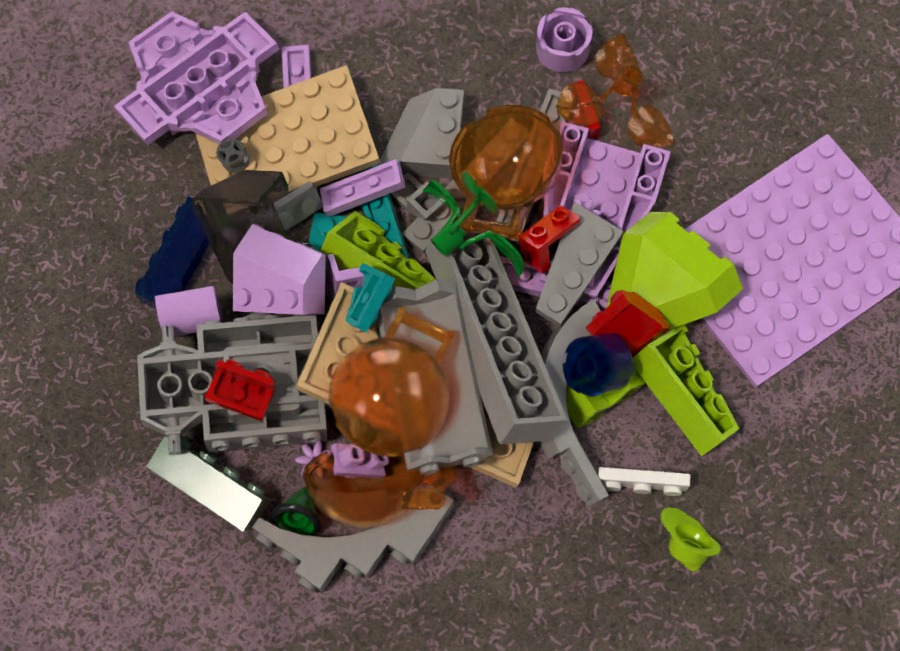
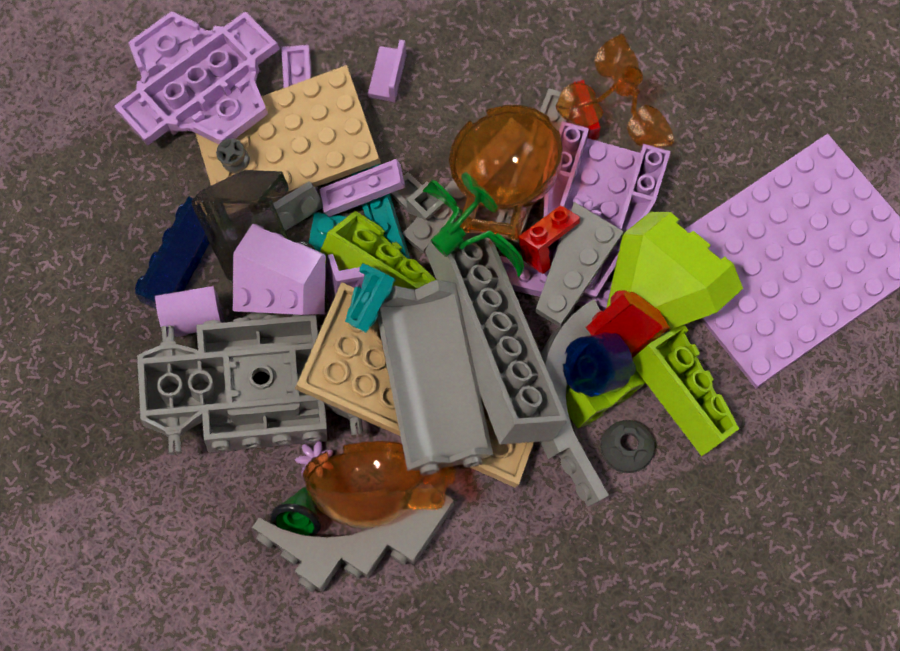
(210, 483): brick -> none
(241, 389): red bracket -> none
(355, 462): lavender hips -> none
(387, 72): none -> lavender panel
(392, 391): clear orange windscreen -> none
(427, 133): light grey wedge -> none
(563, 40): lavender brick -> none
(617, 456): none -> dark grey piece
(643, 481): white plate -> none
(688, 539): lime piece -> none

